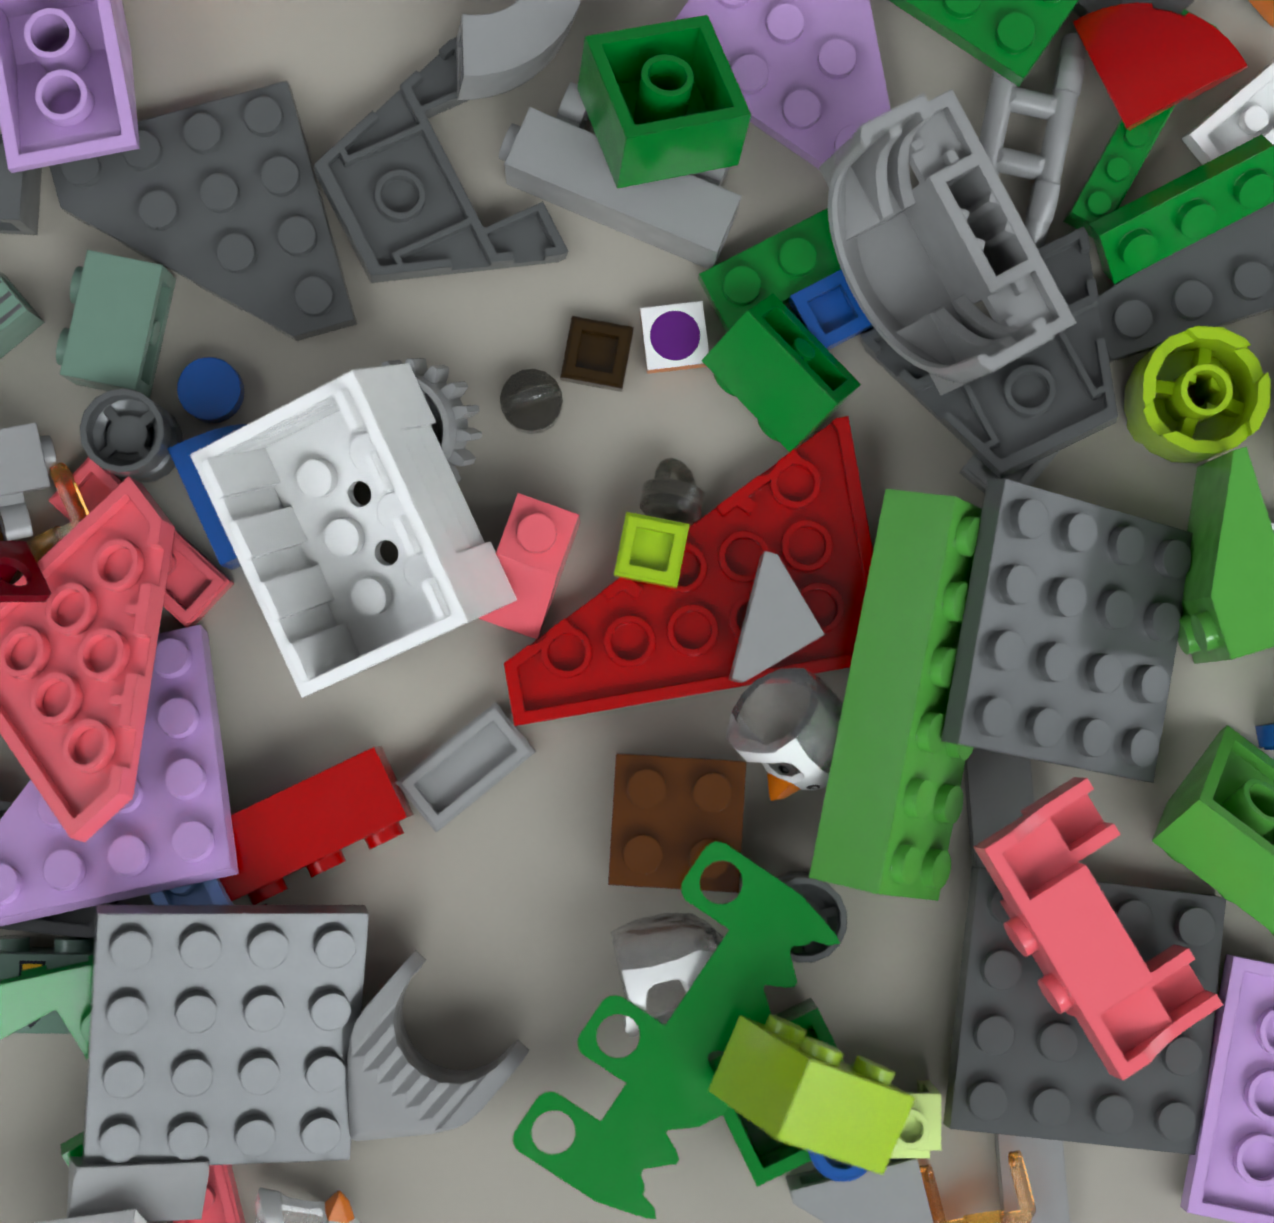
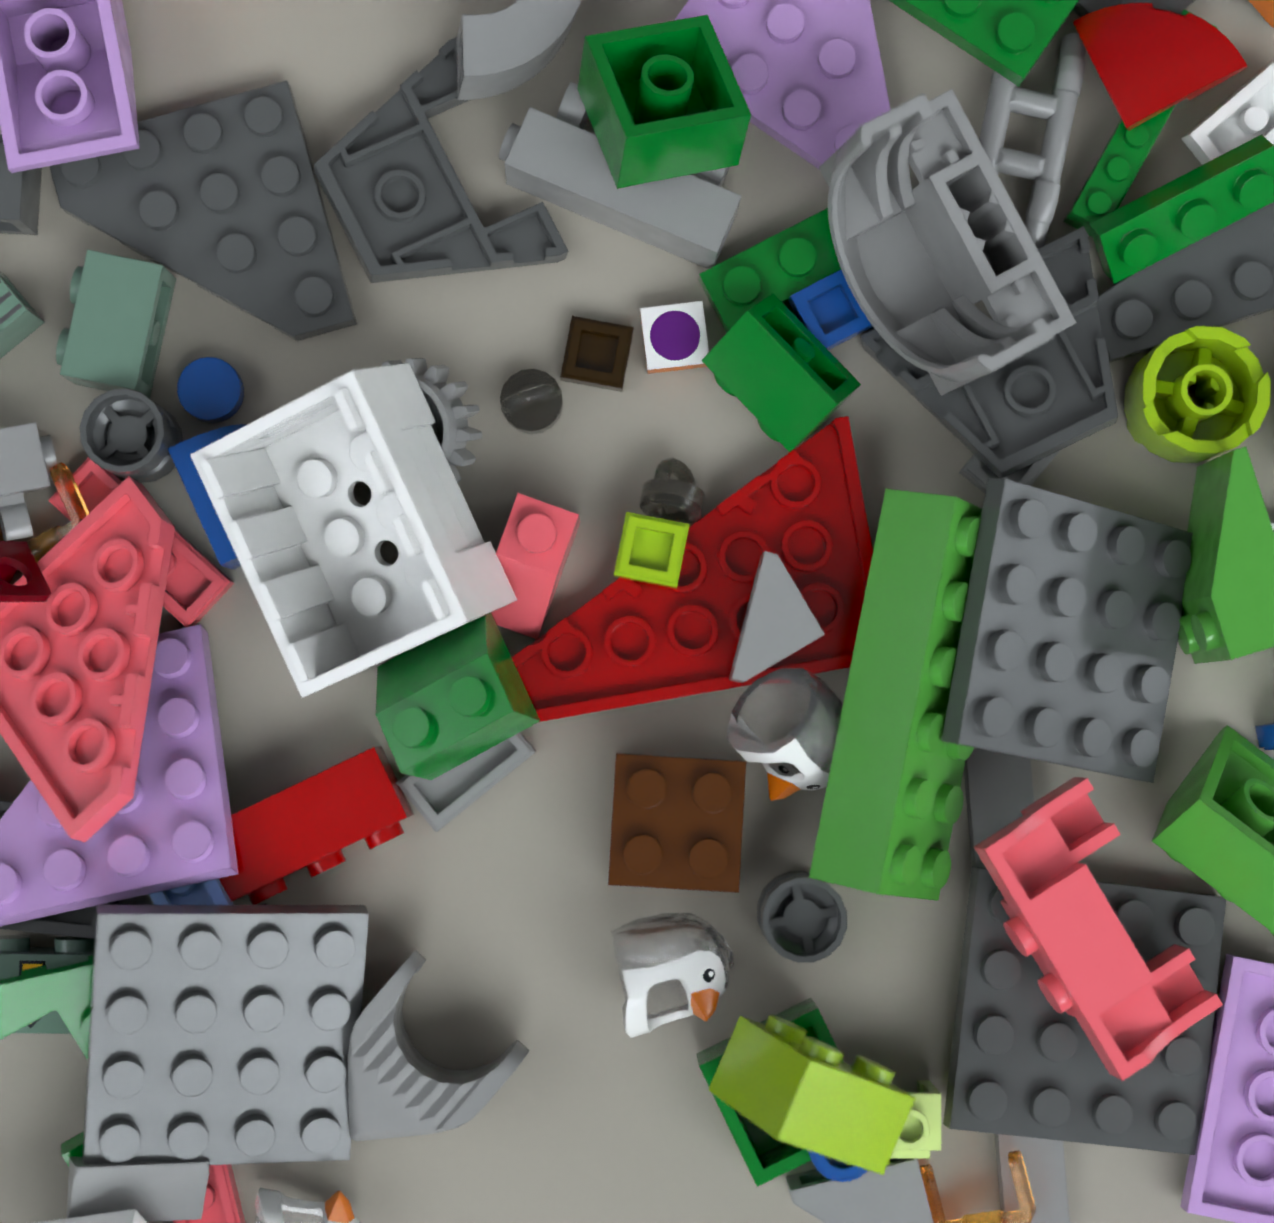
(451, 699): none -> green slope
(670, 1066): green piece -> none

